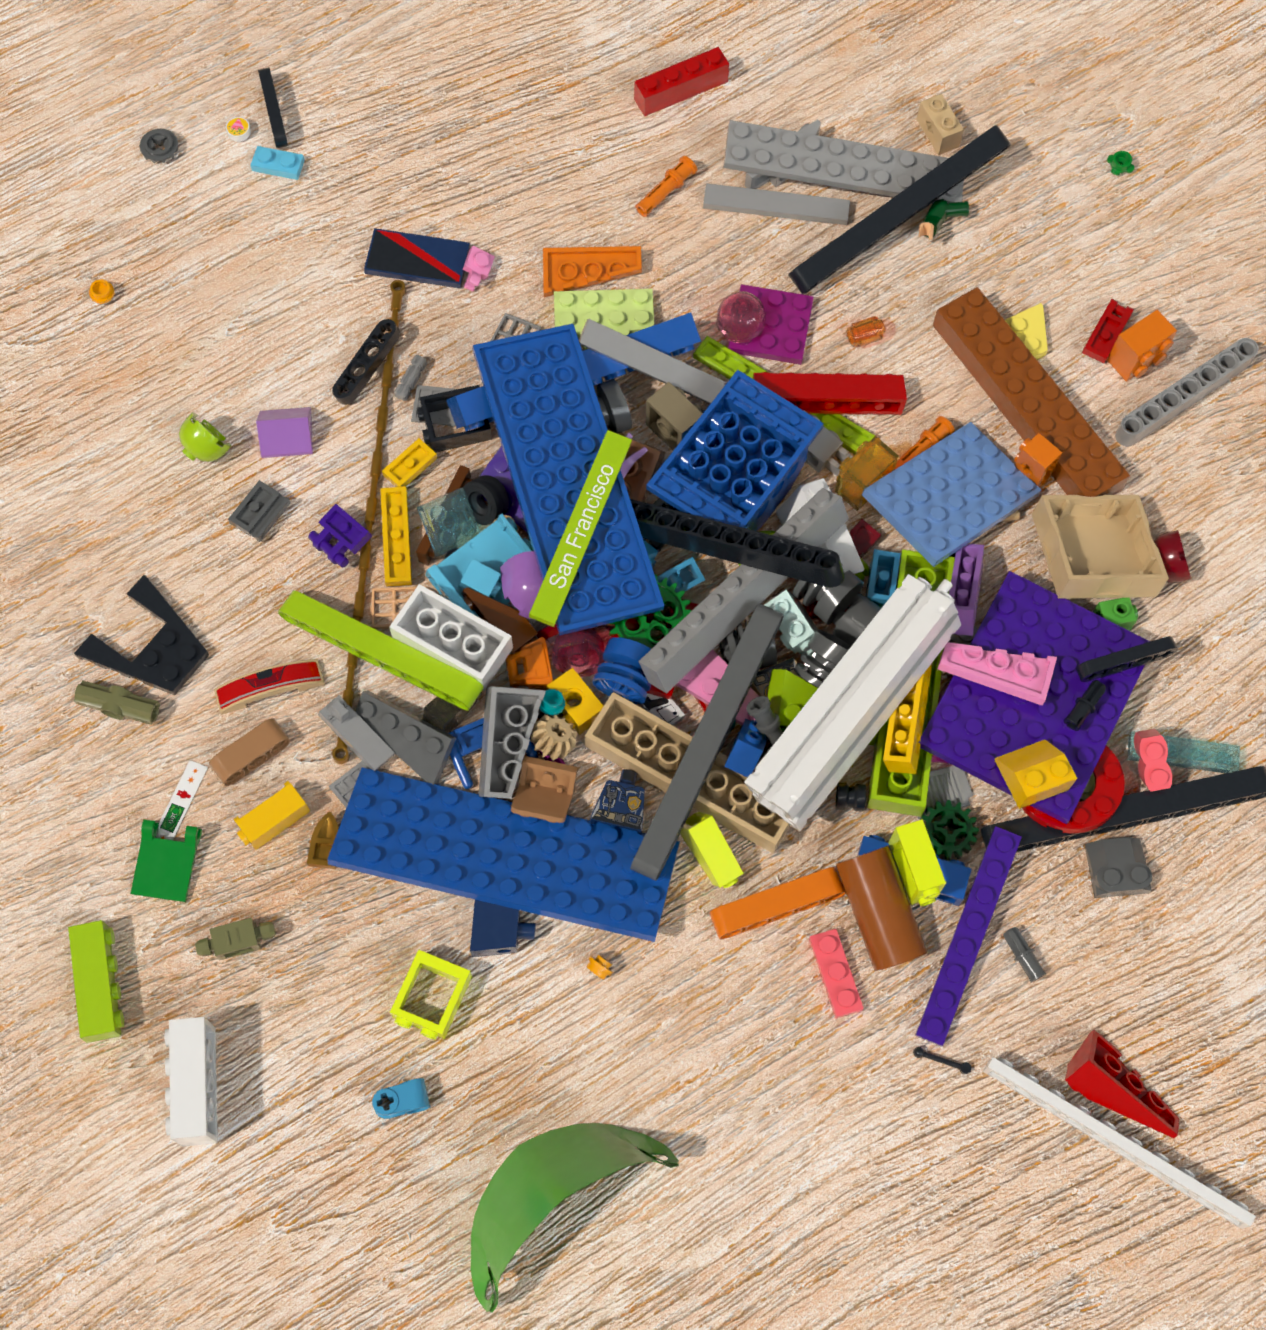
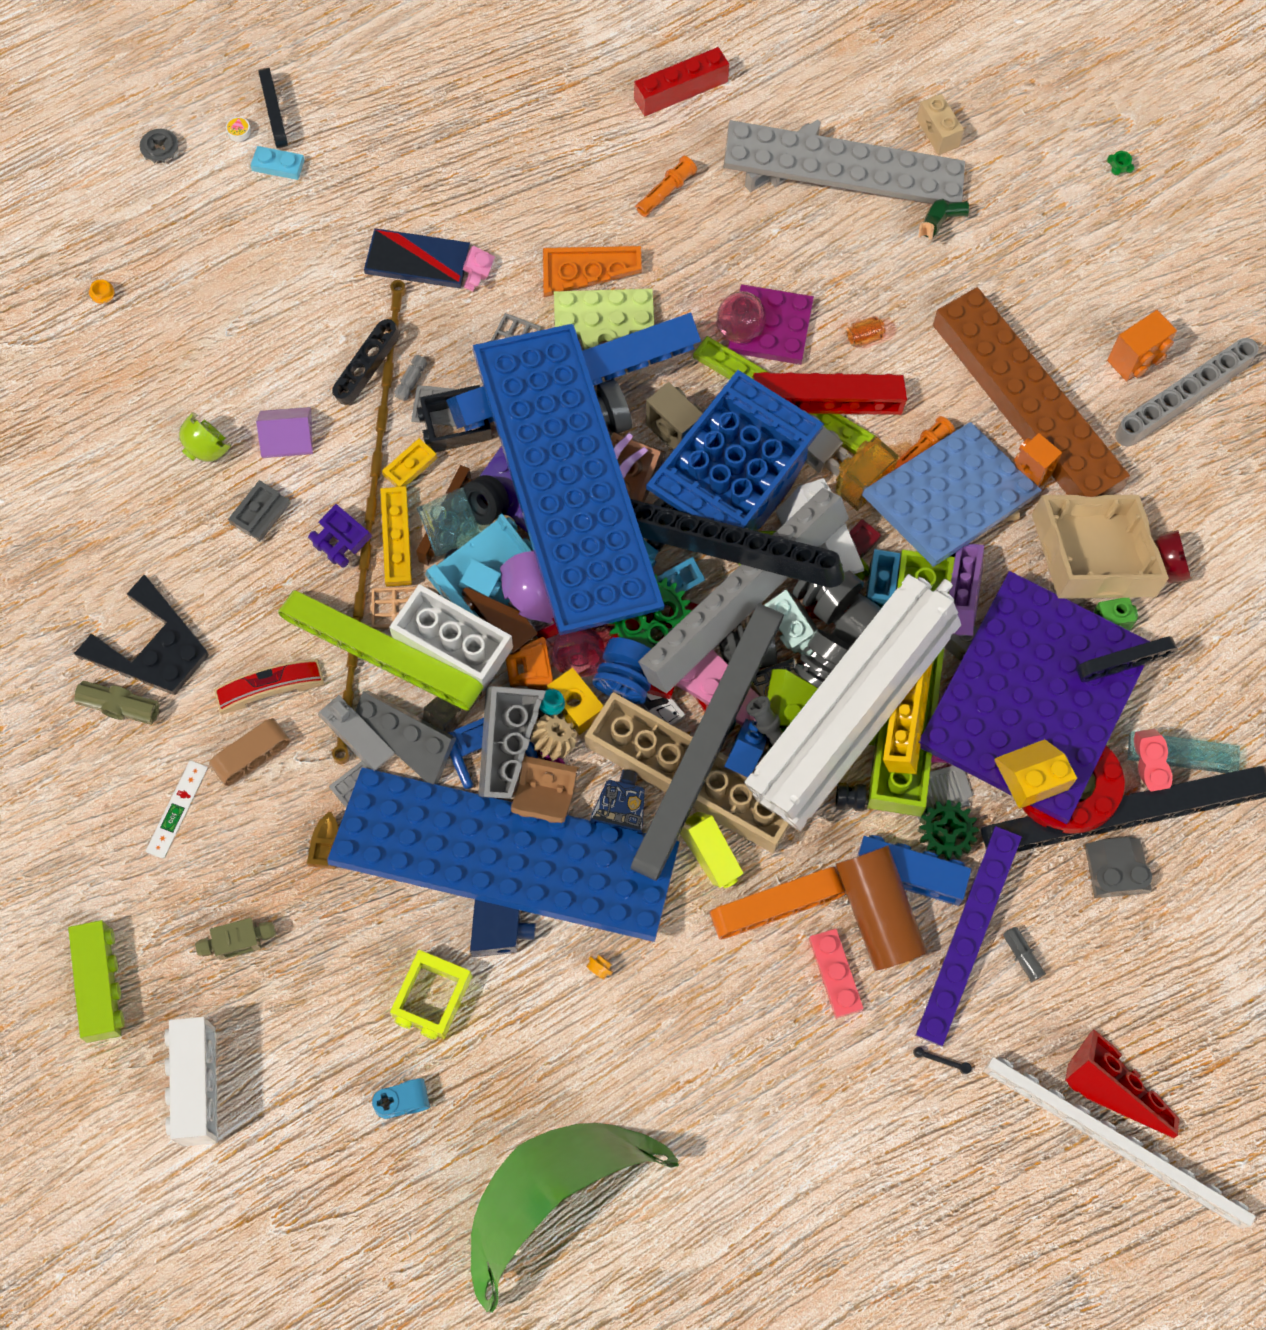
(164, 865): green flag -> none
(271, 817): yellow brick -> none
(580, 529): lime tile -> none
(650, 361): light grey tile -> none
(776, 204): light grey tile -> none
(899, 209): black beam -> none
(917, 863): neon yellow window -> none
(1010, 673): bright pink wing -> none
(1031, 329): light yellow wing -> none
(1085, 705): black axle -> none
(1107, 331): red plate -> none

